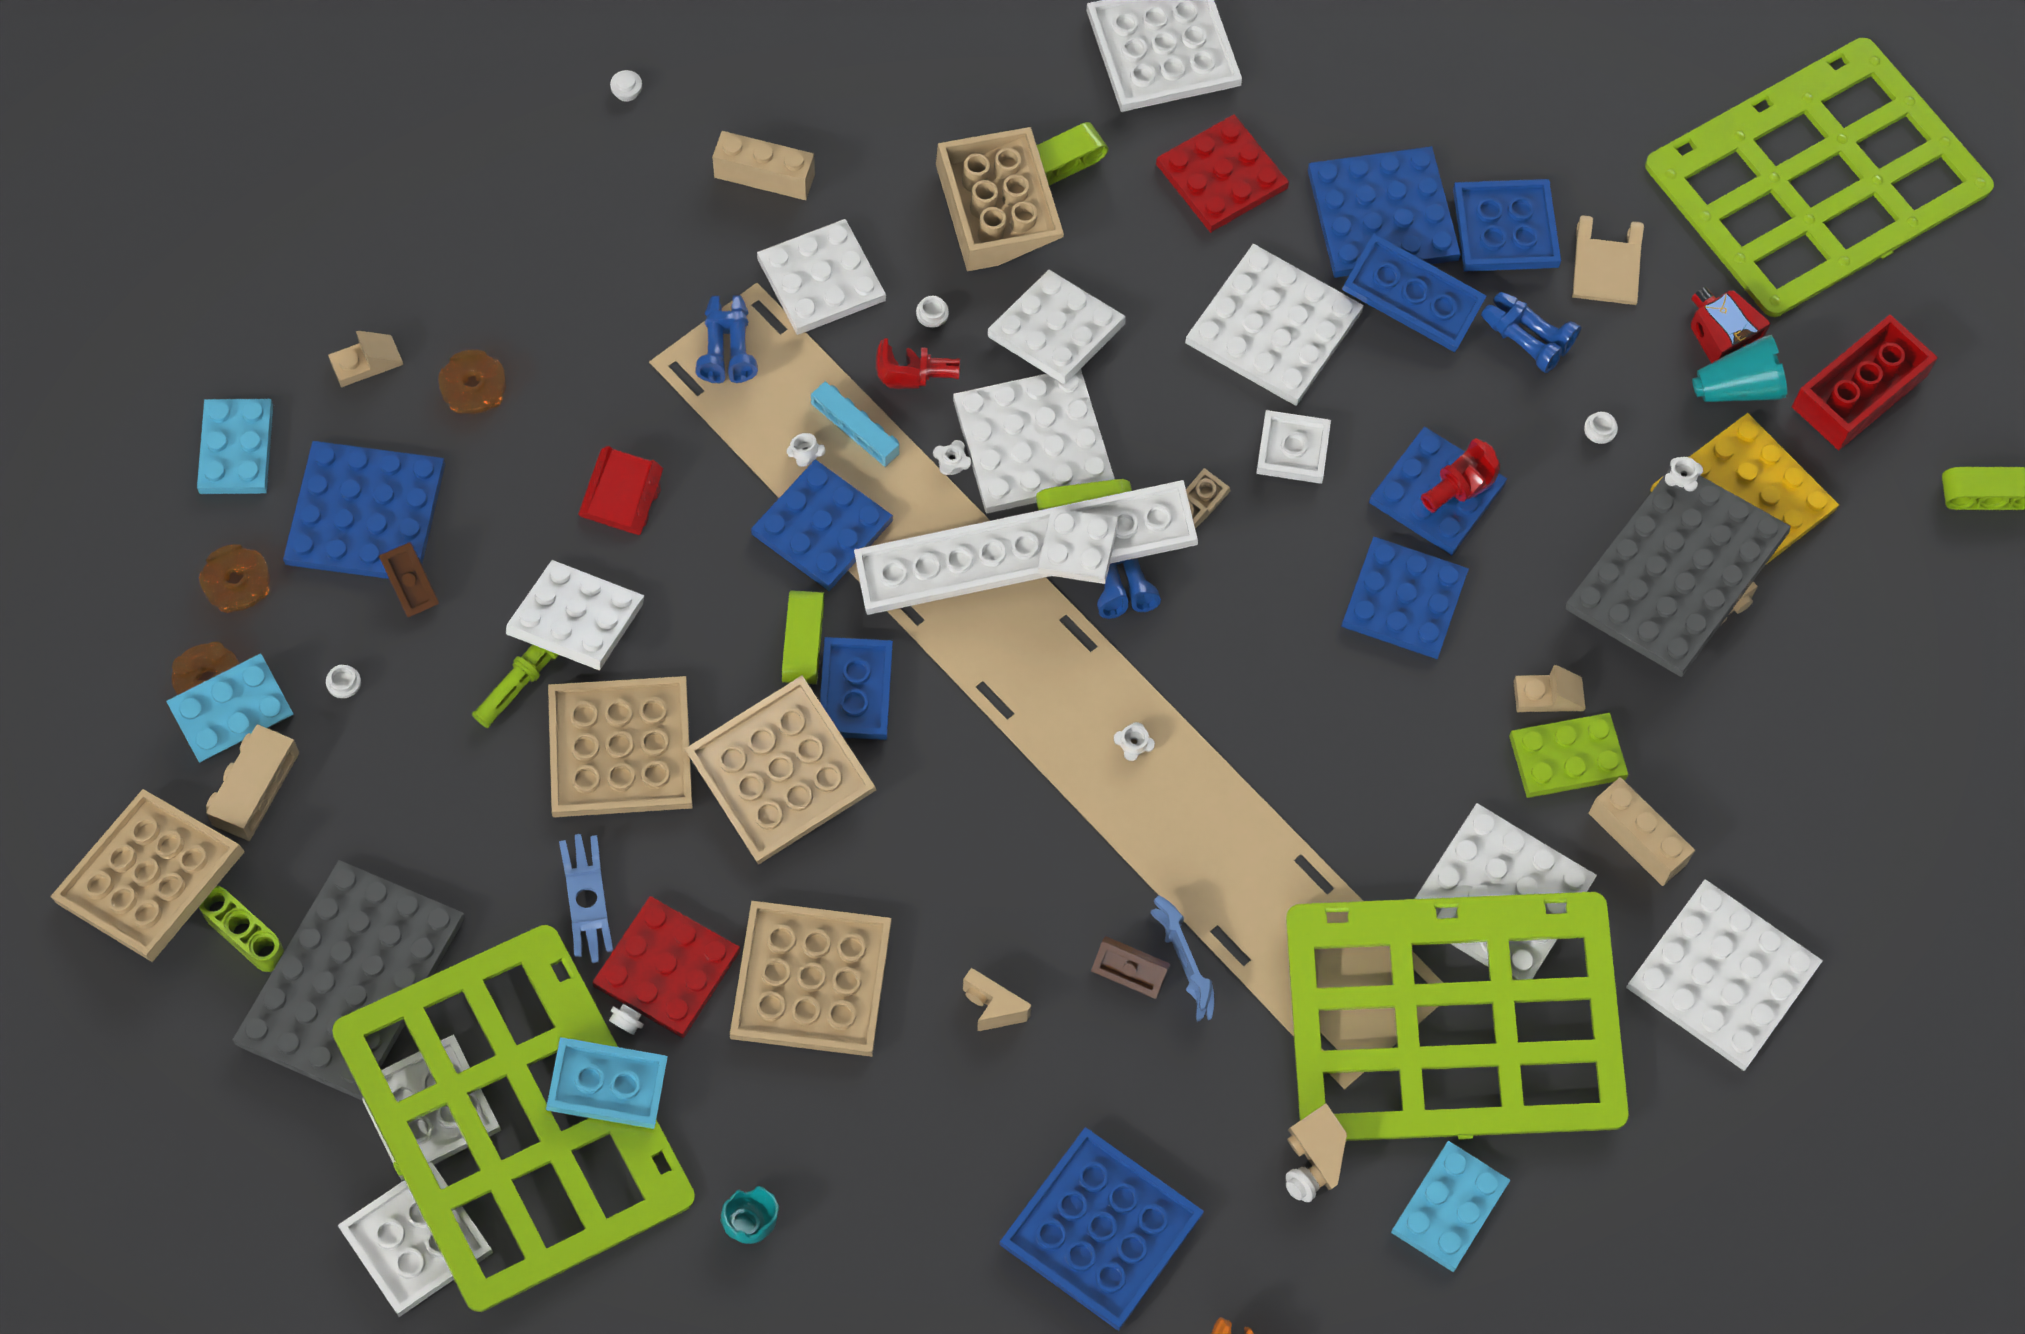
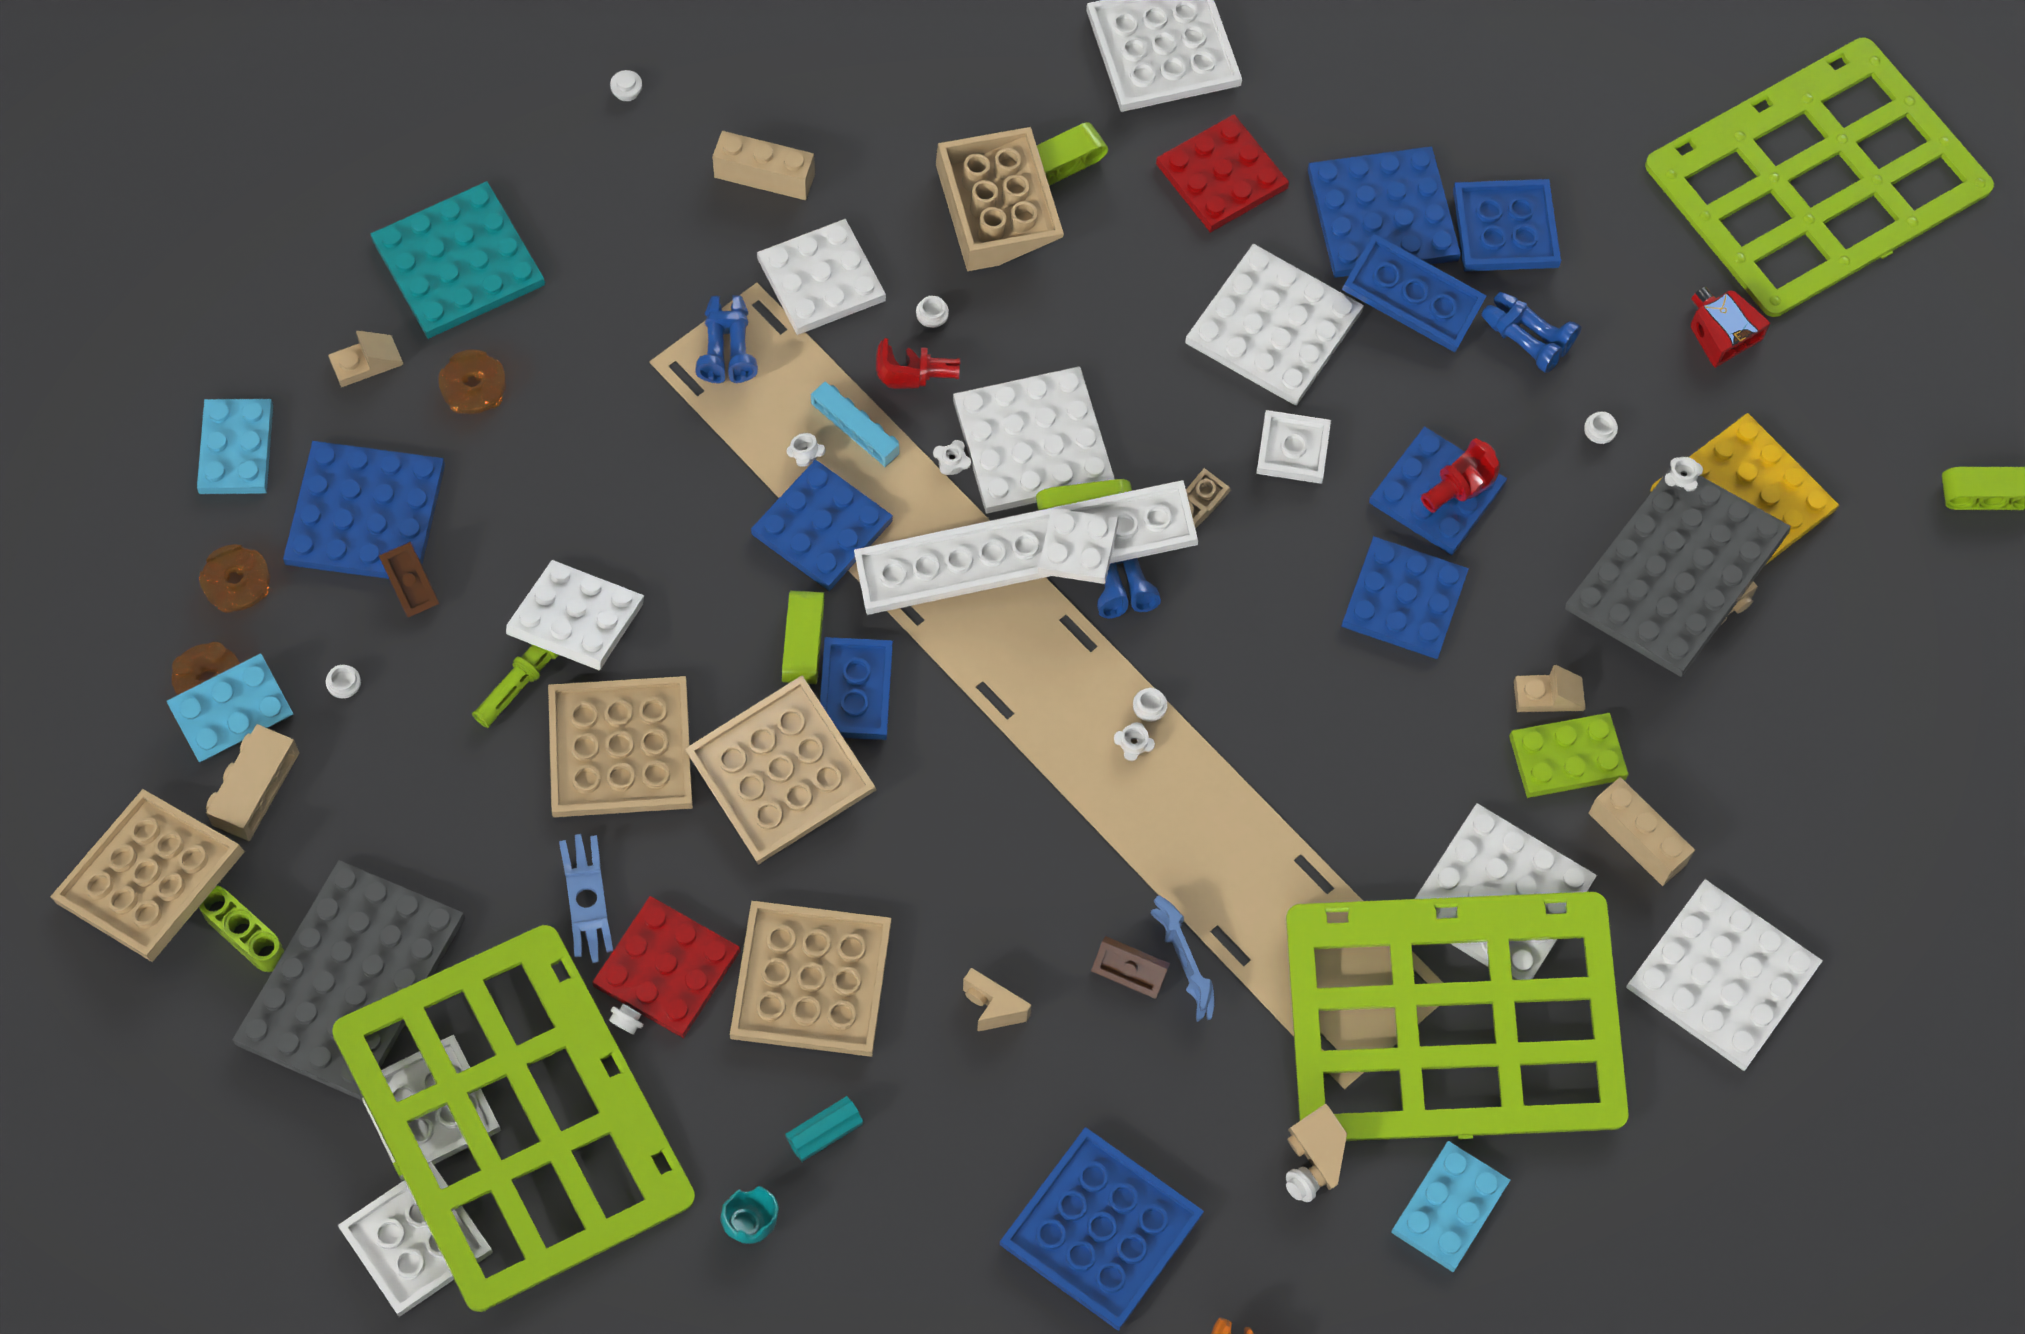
(457, 259): none -> teal plate
(606, 1083): medium azure plate -> none
(621, 490): red slope -> none
(824, 1129): none -> teal axle
(1056, 326): white plate -> none
(1150, 704): none -> white plate
(1607, 268): tan flag -> none
(1744, 375): teal cone -> none
(1864, 382): red brick -> none

